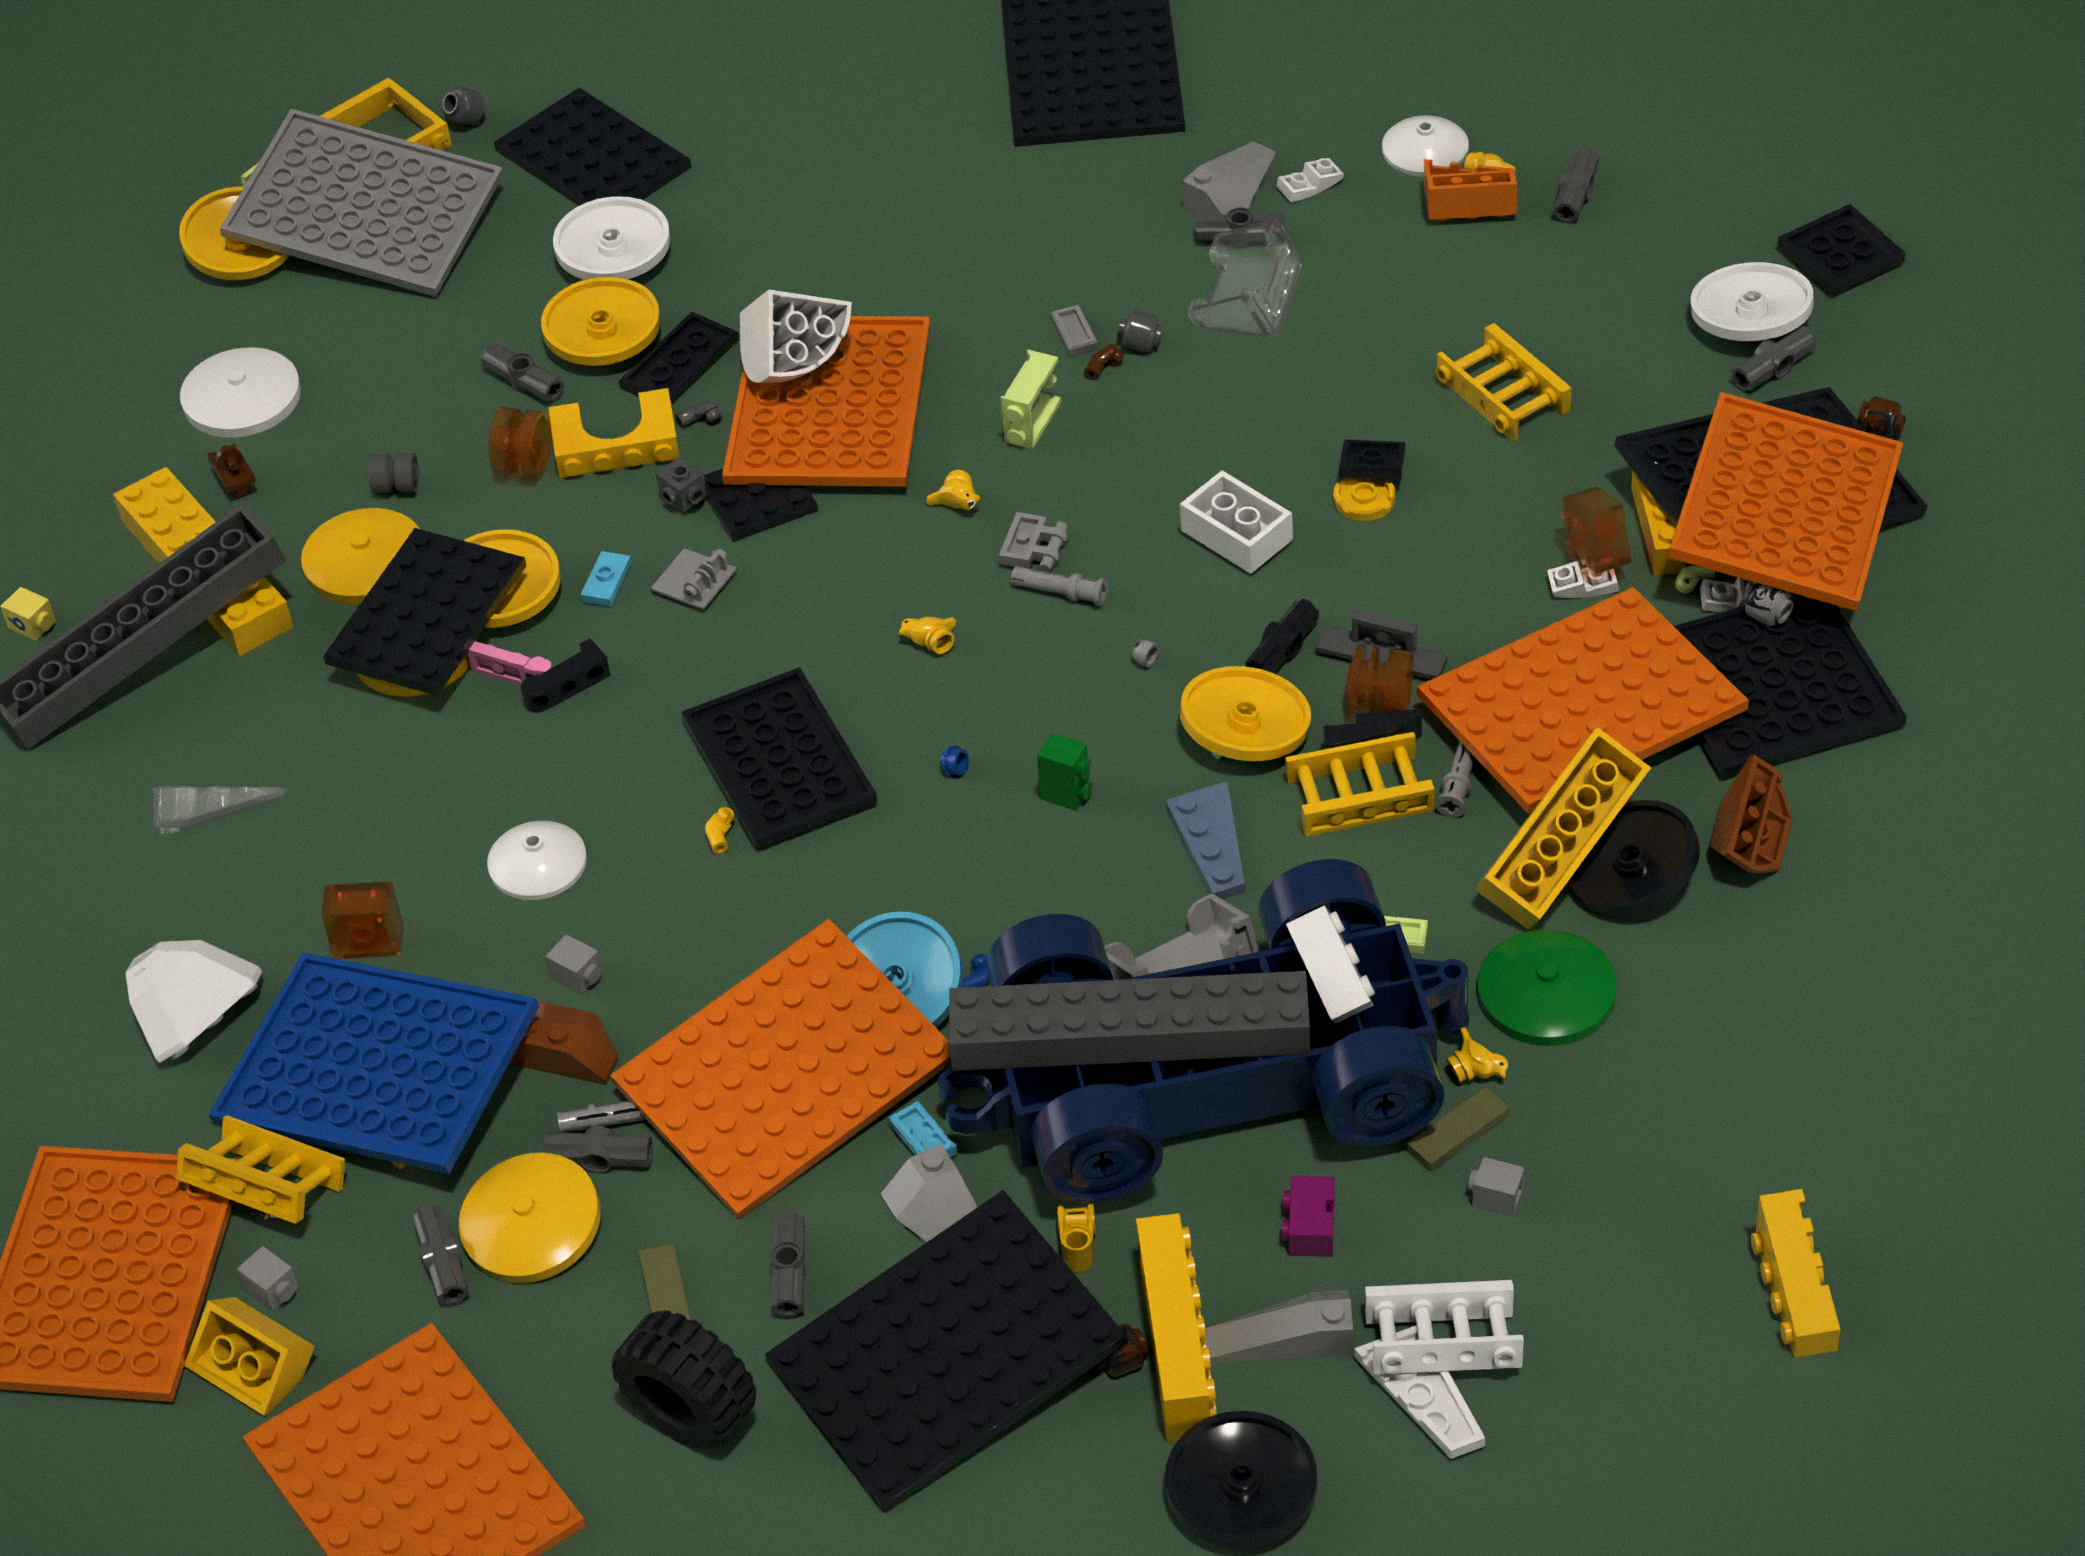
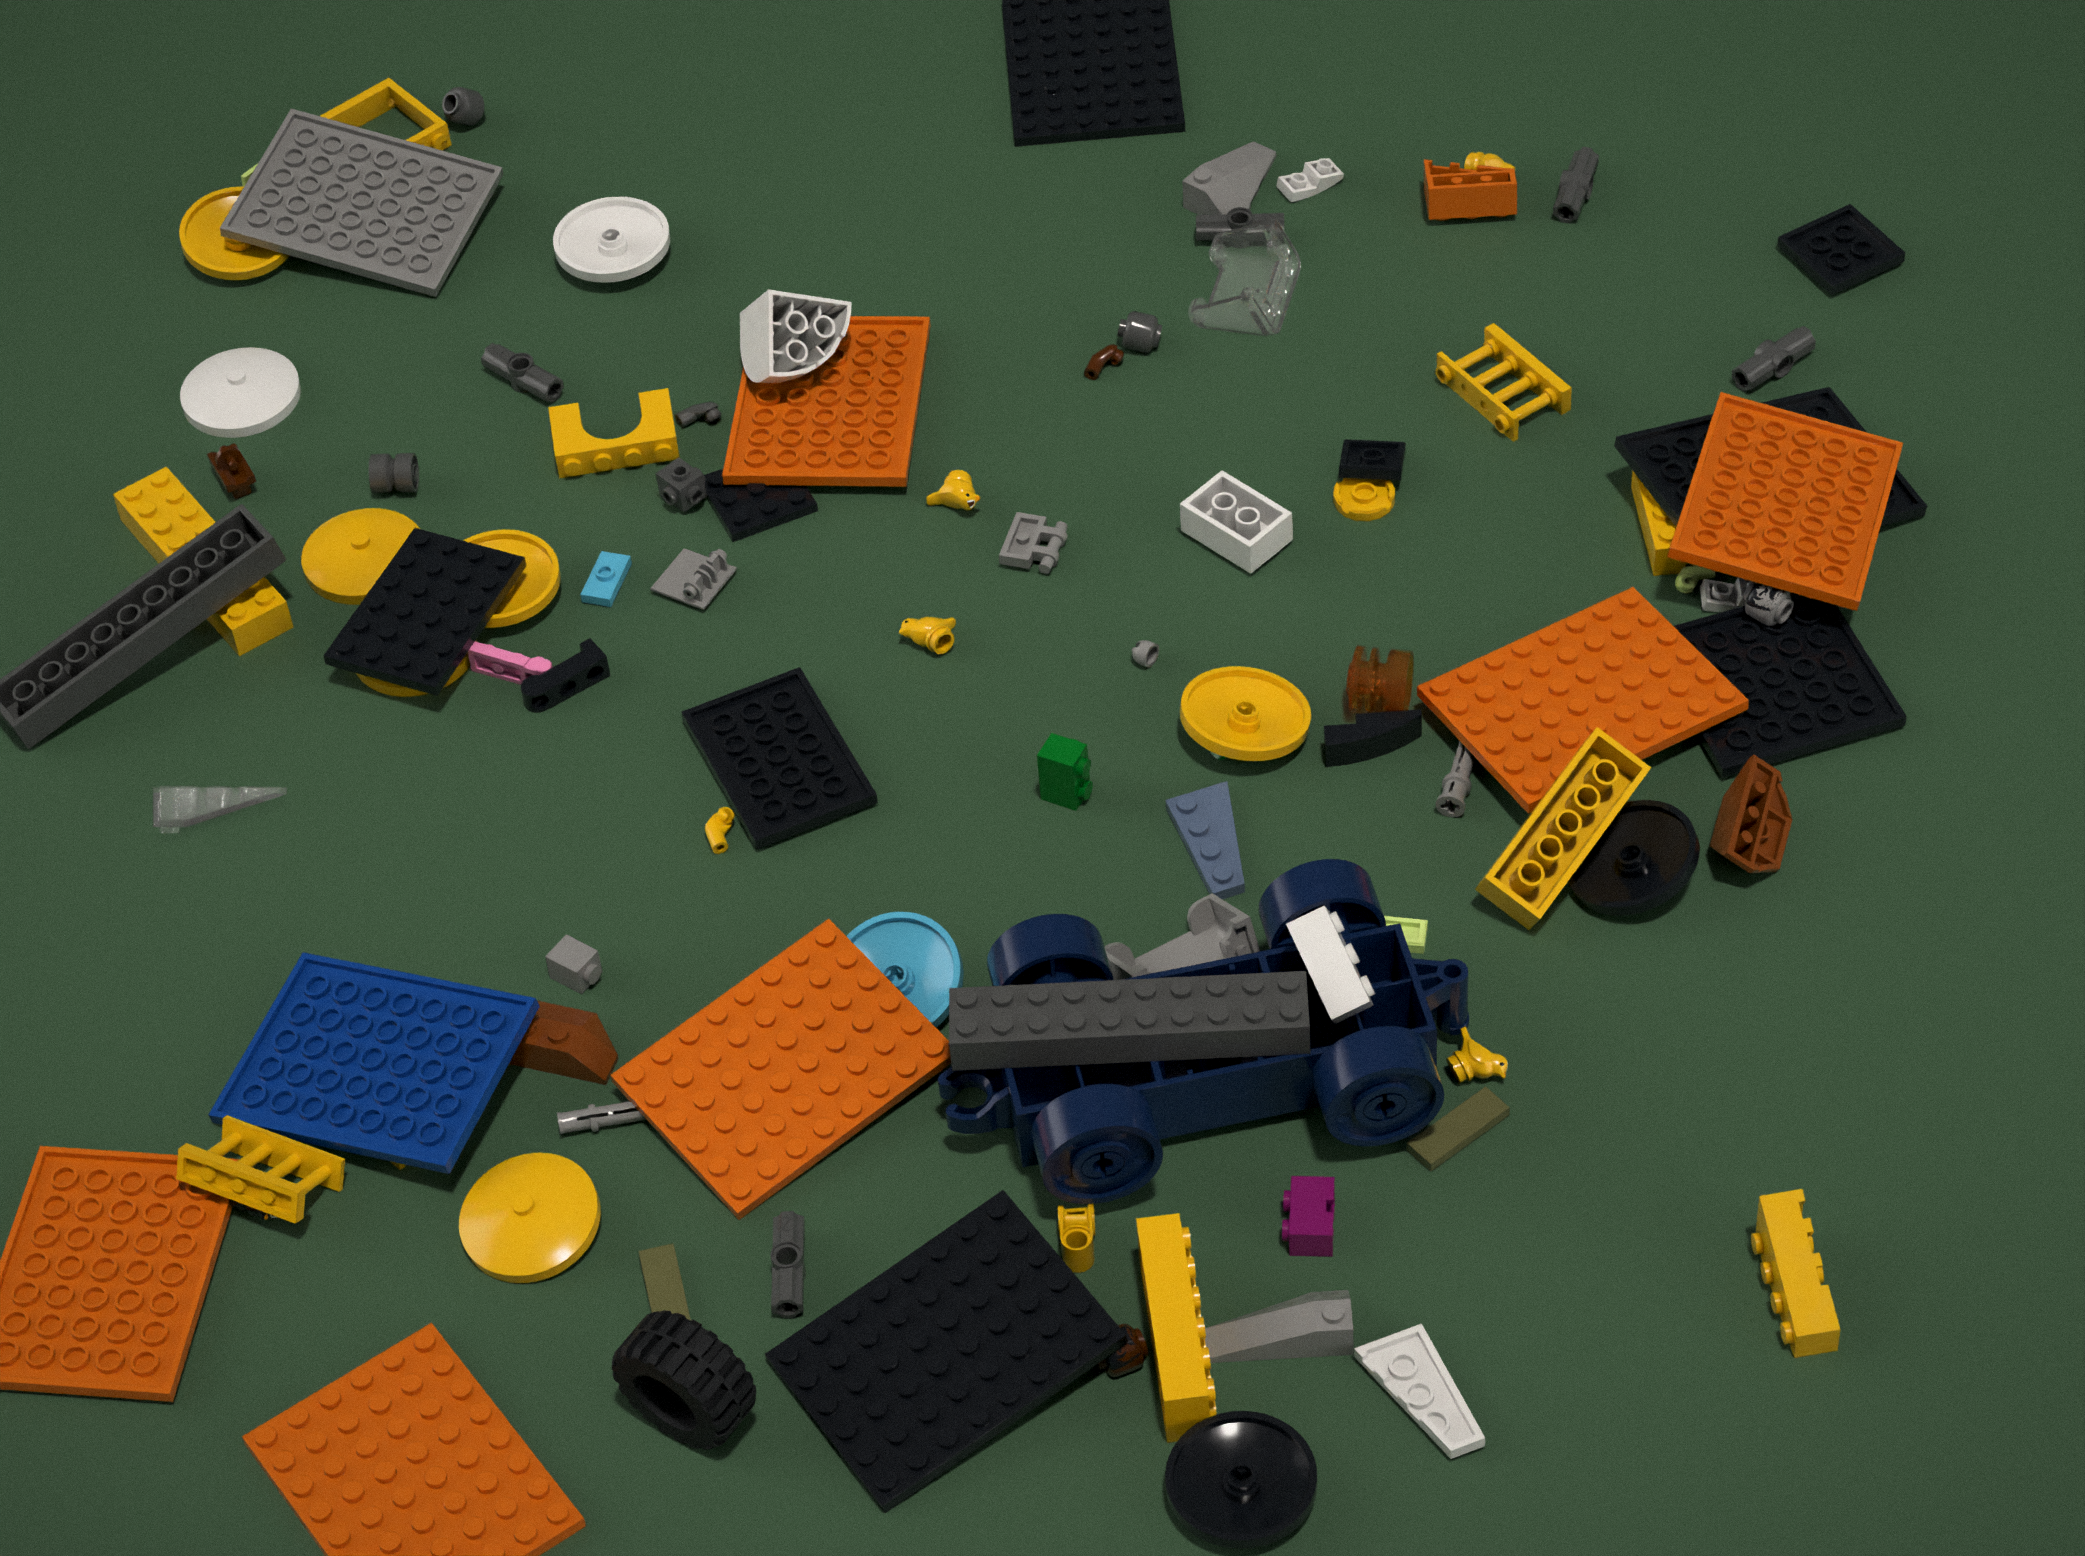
(28, 613): light yellow brick -> none
(184, 990): white brick -> none
(247, 1354): yellow slope -> none
(267, 1278): light grey brick -> none
(362, 920): clear orange brick -> none
(440, 1255): dark grey piece -> none
(519, 442): clear orange wheel -> none
(537, 860): white dish -> none
(591, 151): black plate -> none
(600, 321): yellow dish -> none
(601, 1148): dark grey piece -> none
(680, 357): black tile -> none
(920, 1130): medium azure plate -> none
(928, 1194): light grey wedge -> none
(954, 761): blue plate -> none
(979, 974): blue arm -> none
(1026, 408): yellowish green window -> none
(1072, 586): light grey pin -> none
(1074, 330): light grey tile -> none
(1284, 637): black piece -> none
(1362, 808): yellow fence -> none
(1385, 633): dark grey bracket -> none
(1424, 138): white dish -> none
(1439, 1303): white fence -> none
(1497, 1186): light grey brick -> none
(1547, 987): green dish -> none
(1573, 582): white slope -> none
(1596, 529): clear orange brick -> none
(1752, 301): white dish -> none
(1881, 417): reddish brown head -> none

